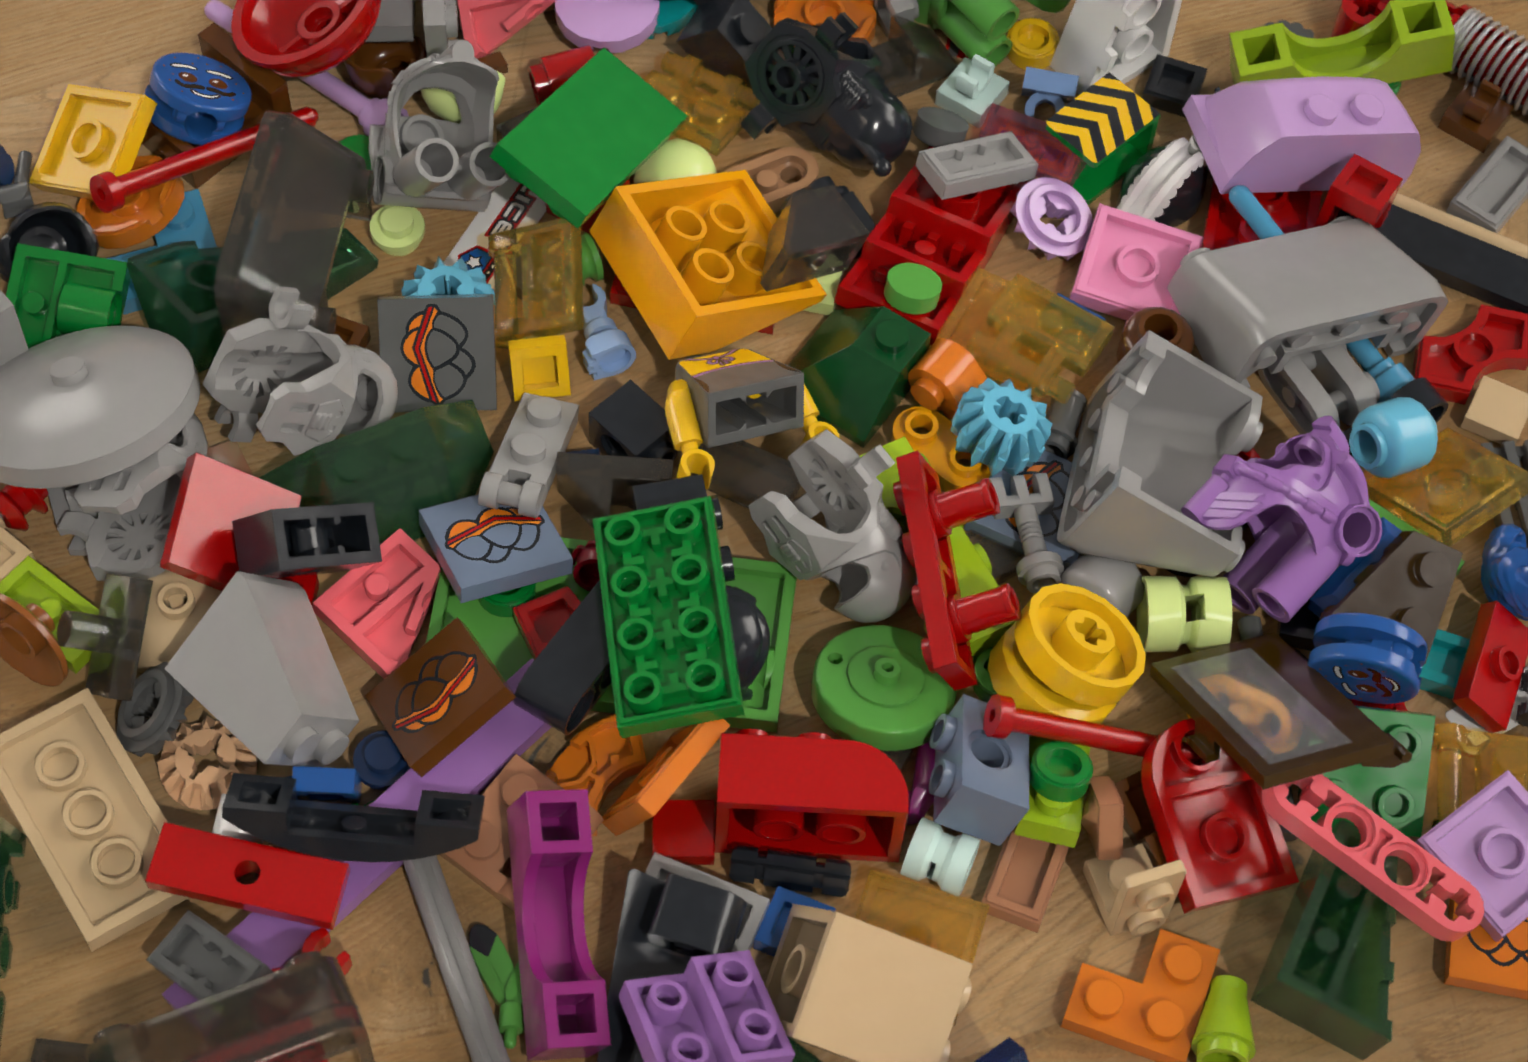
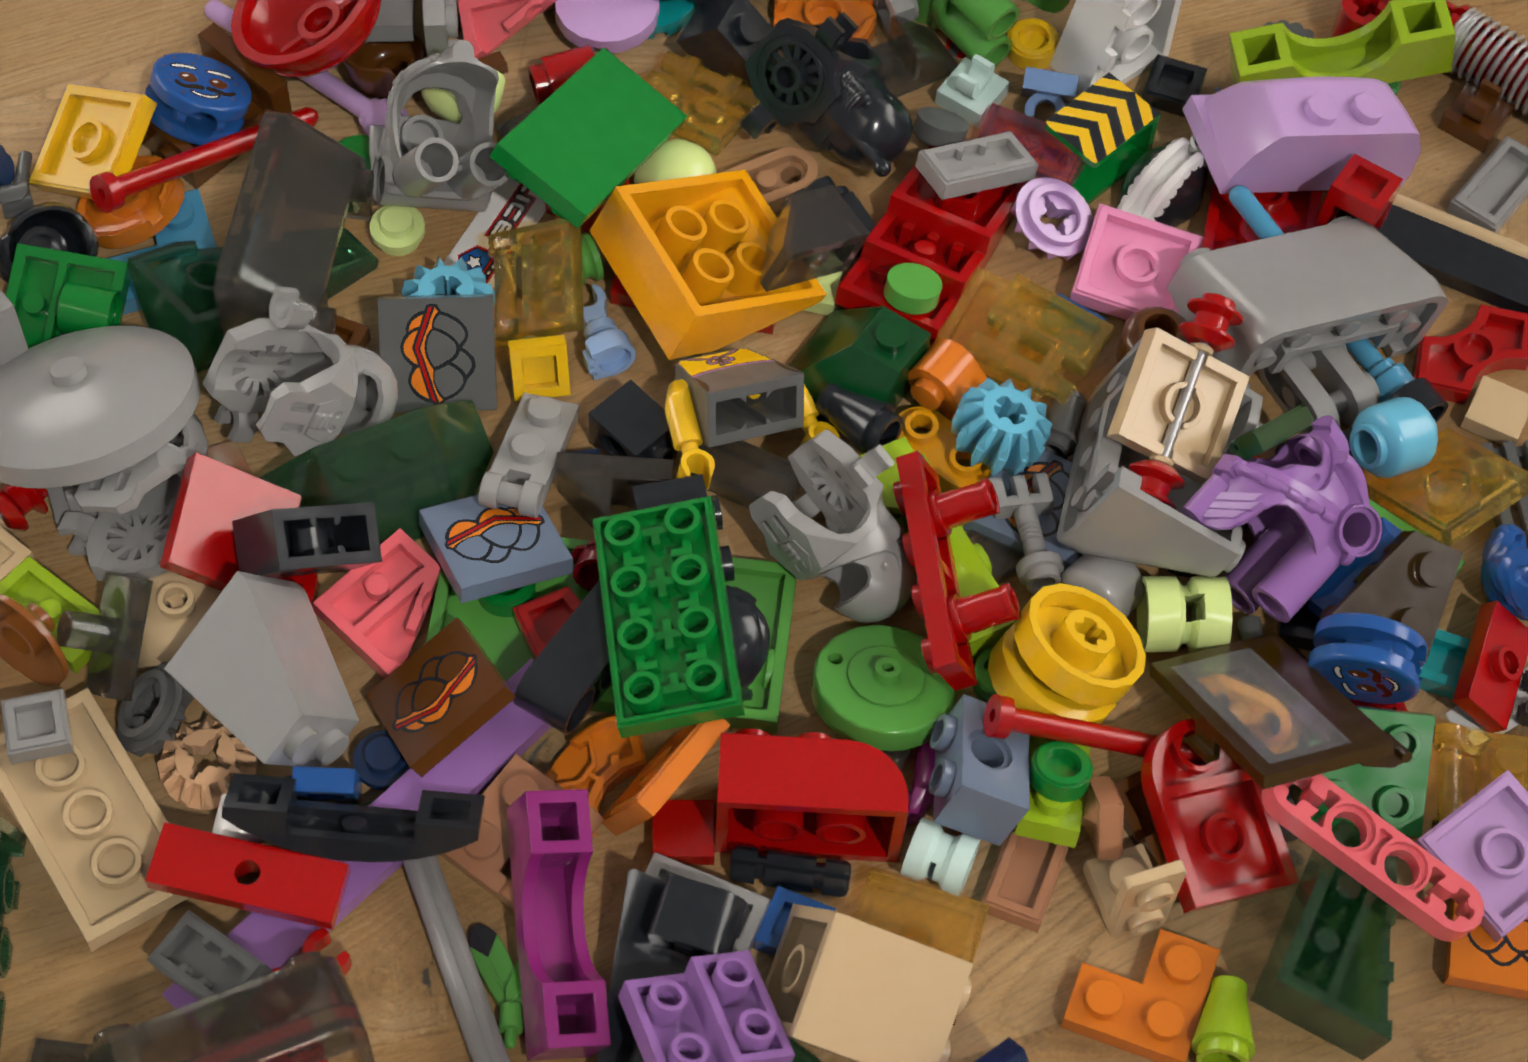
(37, 726): none -> light grey tile
(859, 417): none -> black cone
(1181, 399): none -> tan plate
(1271, 433): none -> dark green tile

